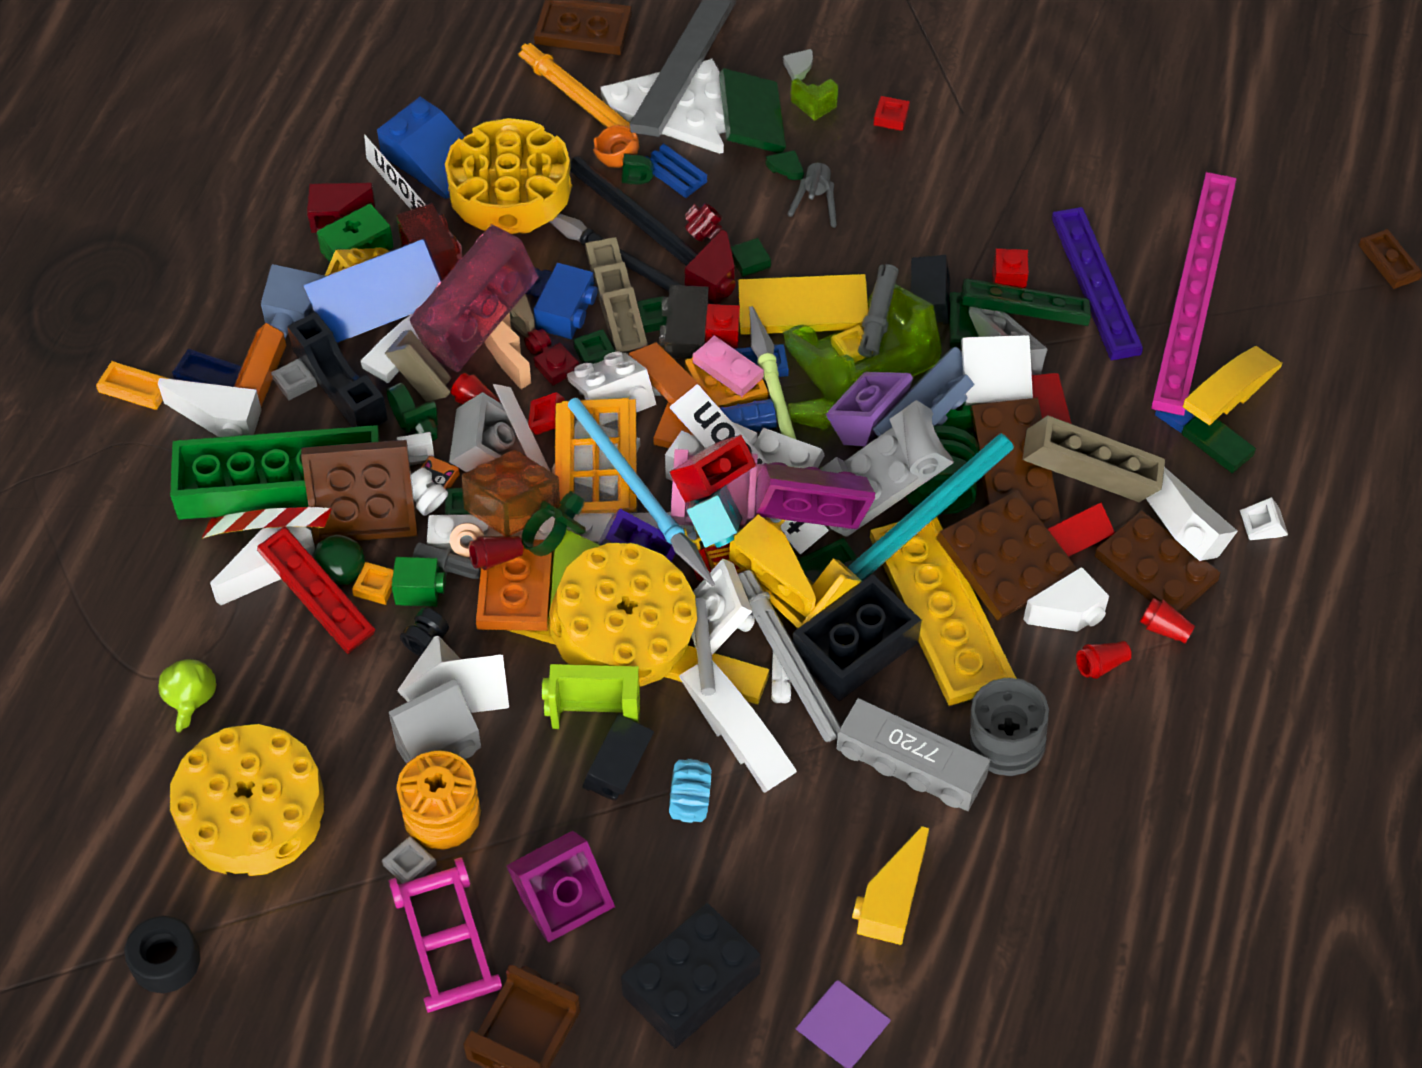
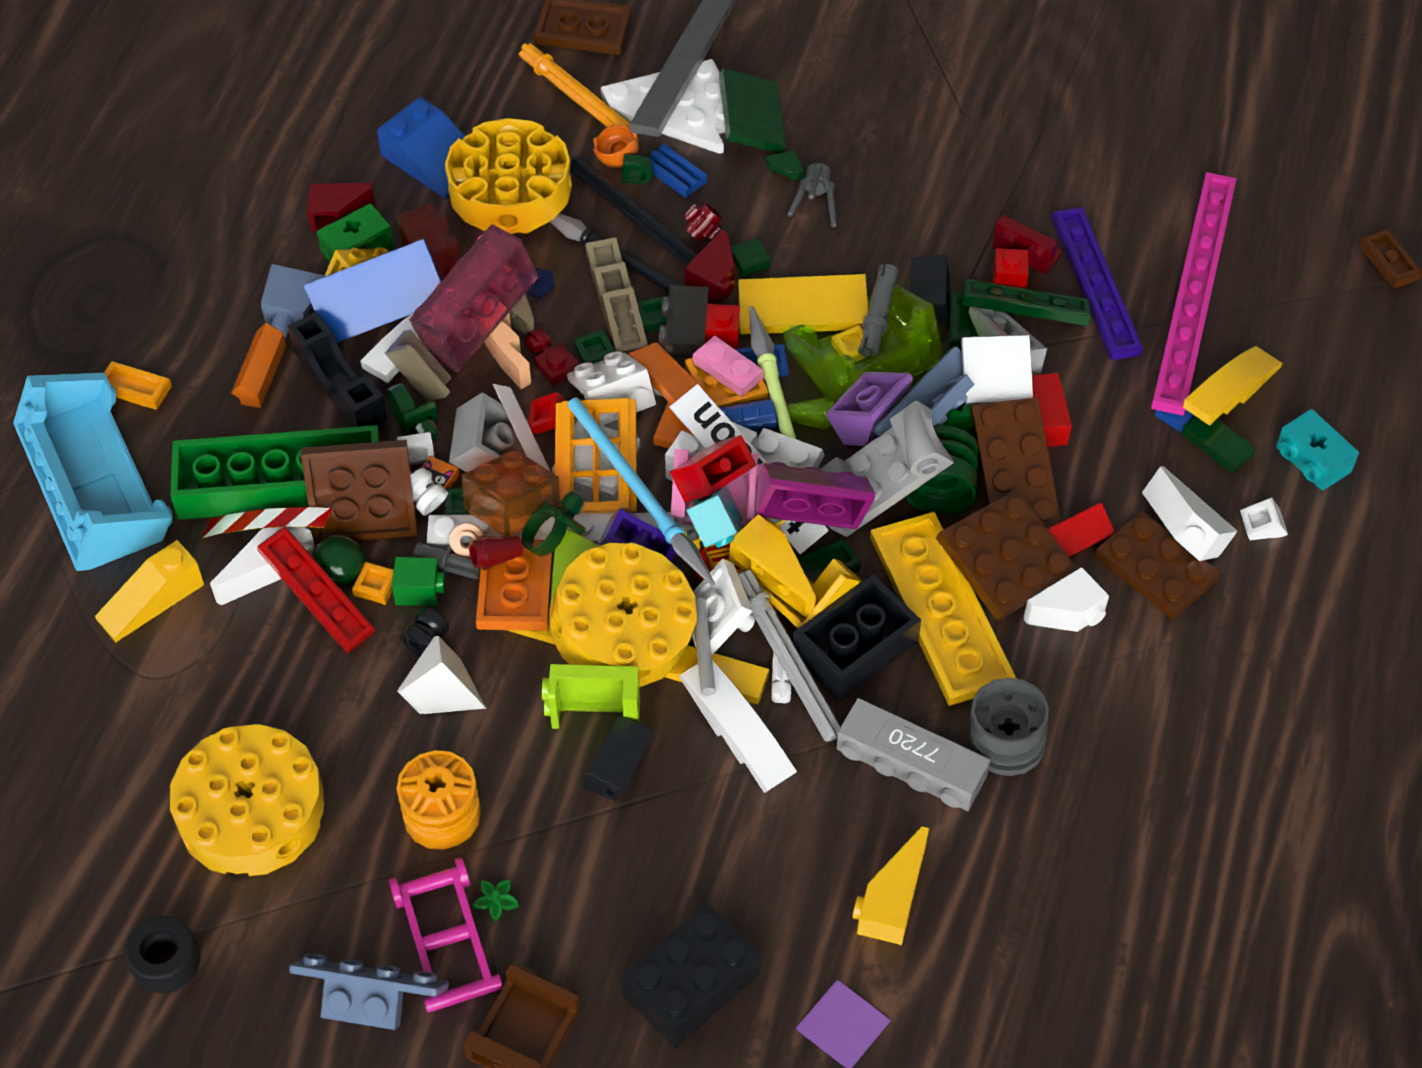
(87, 469): none -> medium azure windscreen
(151, 590): none -> yellow slope
(186, 688): lime hat -> none
(206, 369): clear blue tile -> none
(217, 408): white slope -> none
(294, 379): light grey tile -> none
(364, 993): none -> sand blue bracket
(395, 180): white sticker -> none
(409, 861): light grey tile -> none
(435, 722): light grey slope -> none
(468, 387): red cone -> none
(480, 681): white sticker -> none
(496, 899): none -> green plant
(561, 885): magenta slope -> none
(565, 301): blue brick -> none
(690, 791): medium azure gear -> none
(798, 63): light grey tile -> none
(814, 100): clear neon green panel -> none
(891, 113): red plate -> none
(931, 507): teal axle -> none
(1014, 235): none -> dark red bracket
(1093, 459): dark tan brick -> none
(1098, 659): red cone -> none
(1166, 621): red cone -> none
(1317, 449): none -> teal brick

